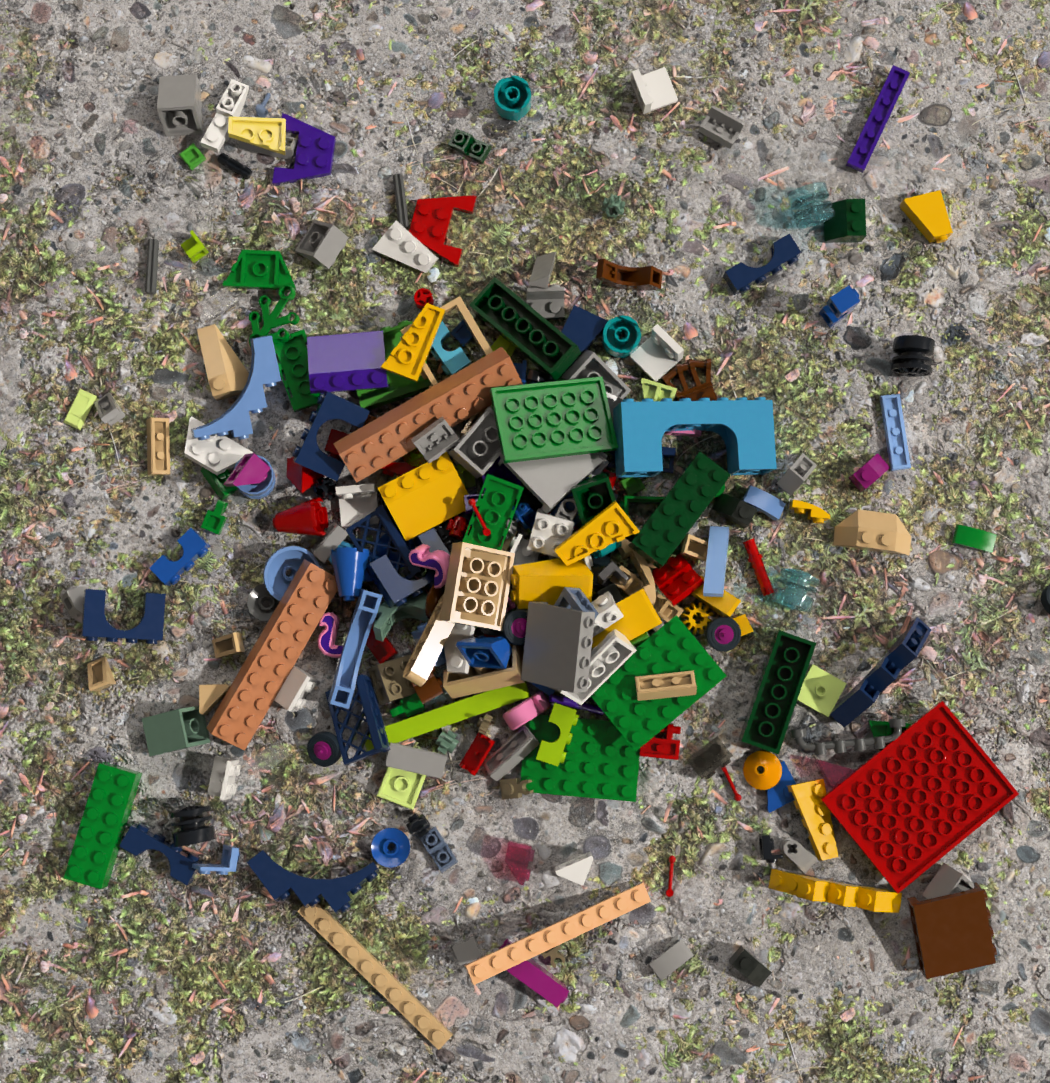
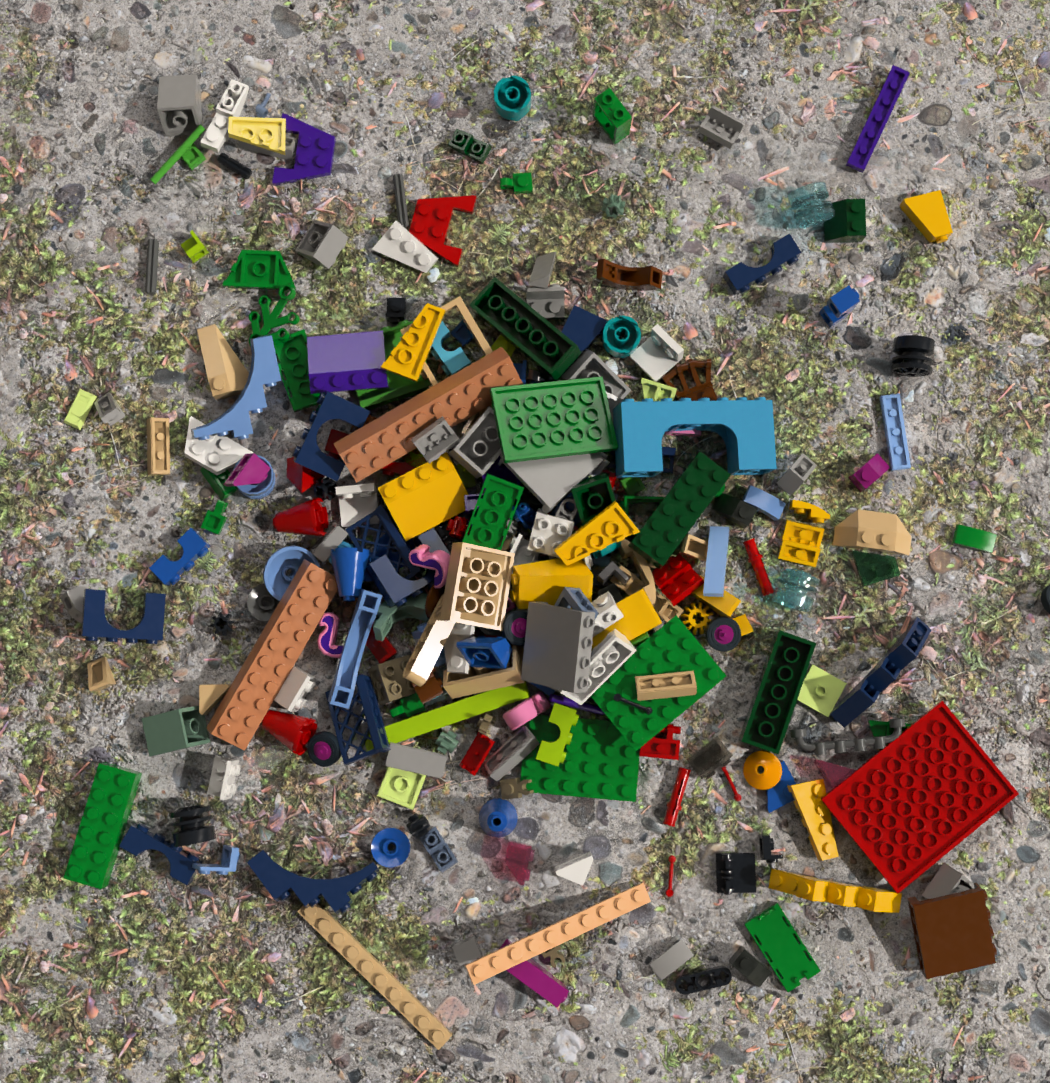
(177, 154): none -> bright green bar
(218, 620): none -> black gear
(228, 645): tan slope -> none
(290, 729): none -> red cone
(396, 310): none -> black bracket
(422, 295): red wheel -> none
(486, 531): red hinge -> none
(498, 809): none -> blue cone
(520, 183): none -> green plate
(610, 111): none -> green window
(648, 710): none -> black hinge
(653, 89): white bracket -> none
(676, 797): none -> red pin
(716, 972): none -> black beam
(735, 873): none -> black hinge
(782, 947): none -> green piece
(799, 856): light grey piece -> none
(801, 543): none -> yellow slope
(874, 567): none -> clear green wing

